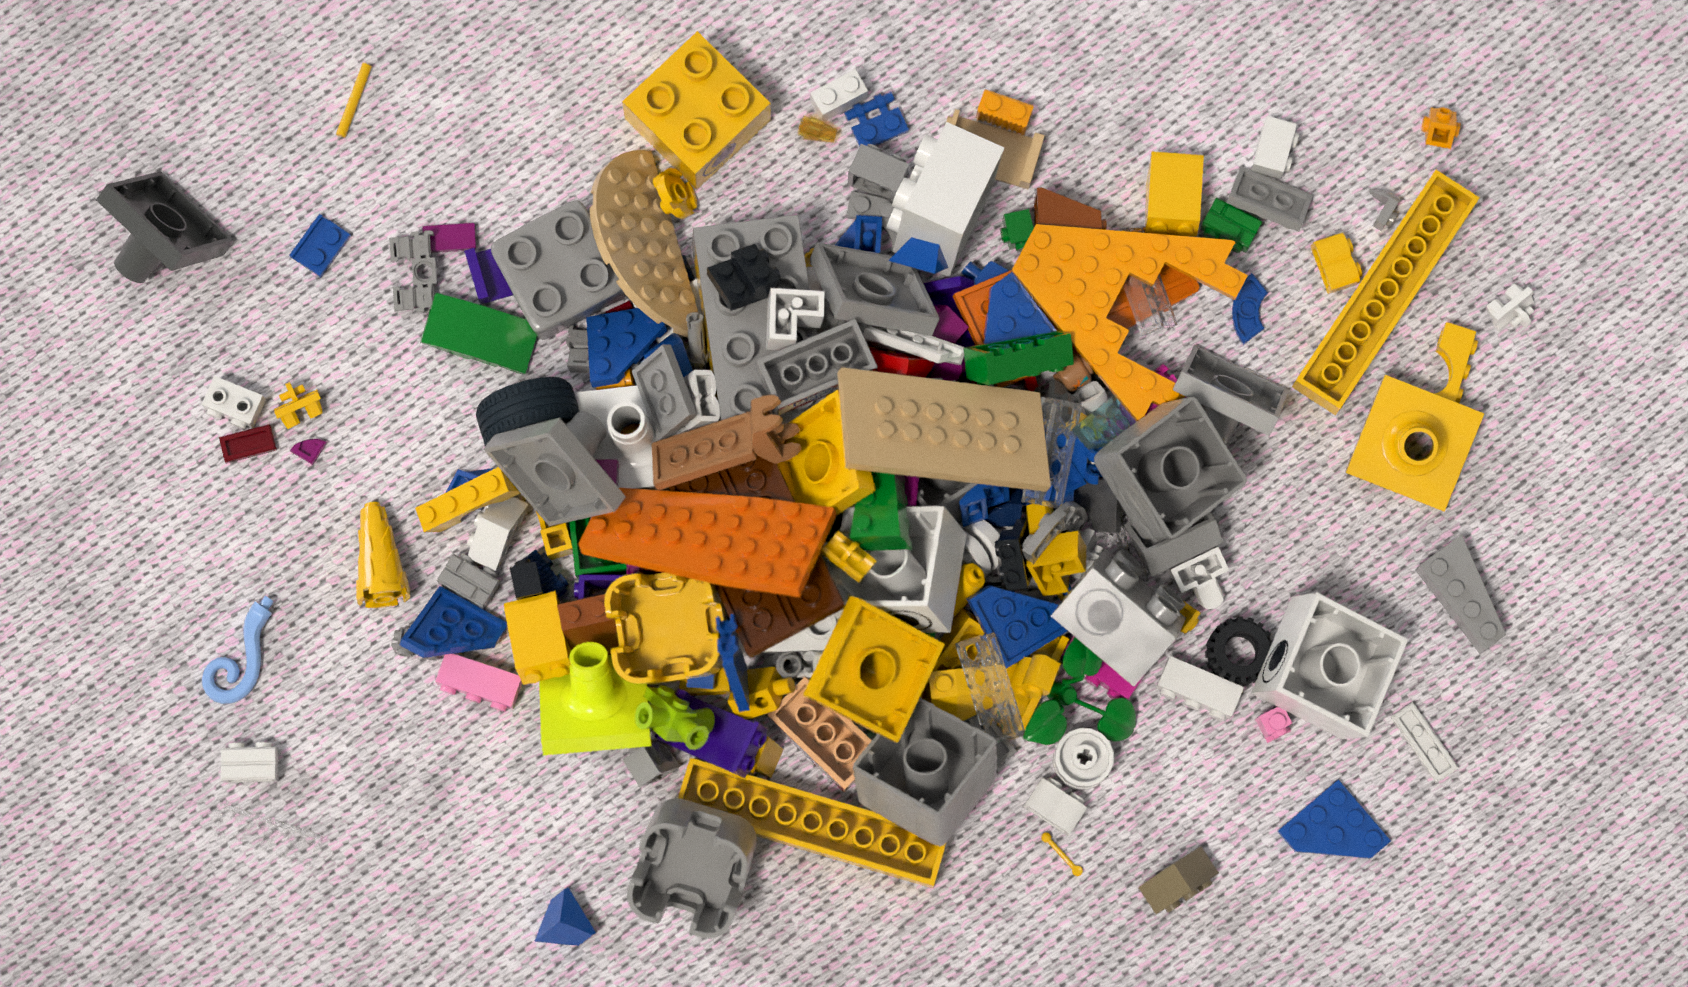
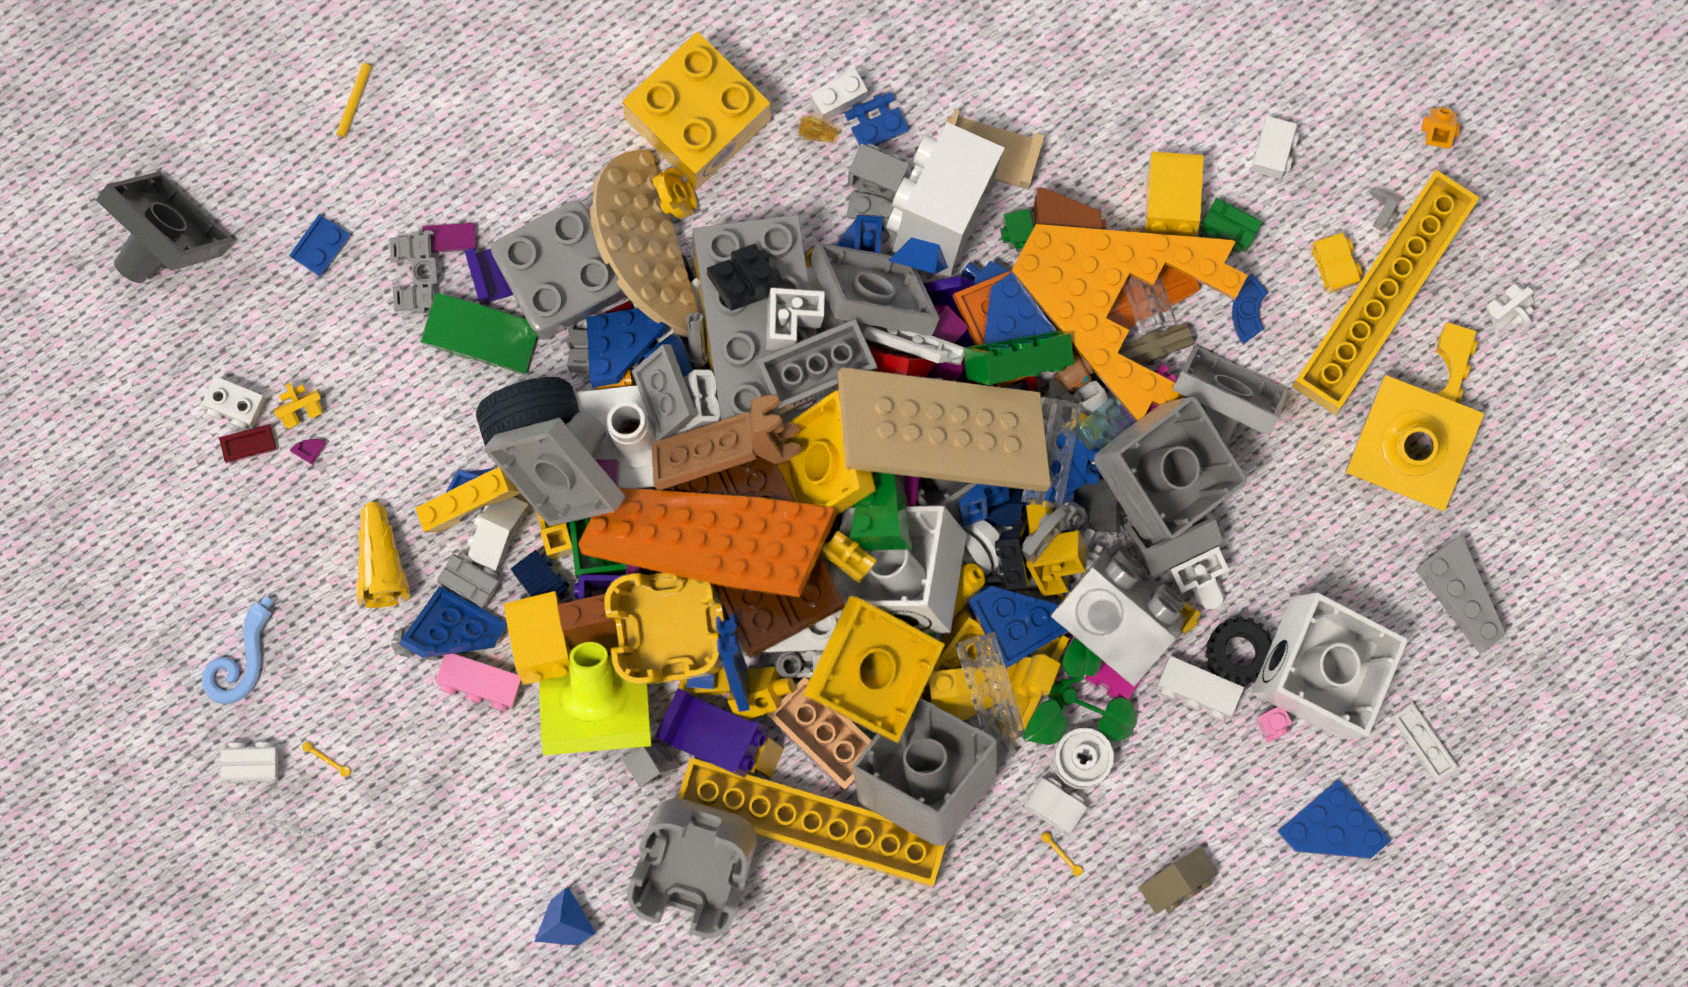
(308, 747): none -> yellow hinge
(526, 579): black brick -> none
(674, 718): lime brick -> none
(1004, 112): light orange brick -> none
(1157, 345): none -> dark tan piece
(1269, 199): light grey plate -> none

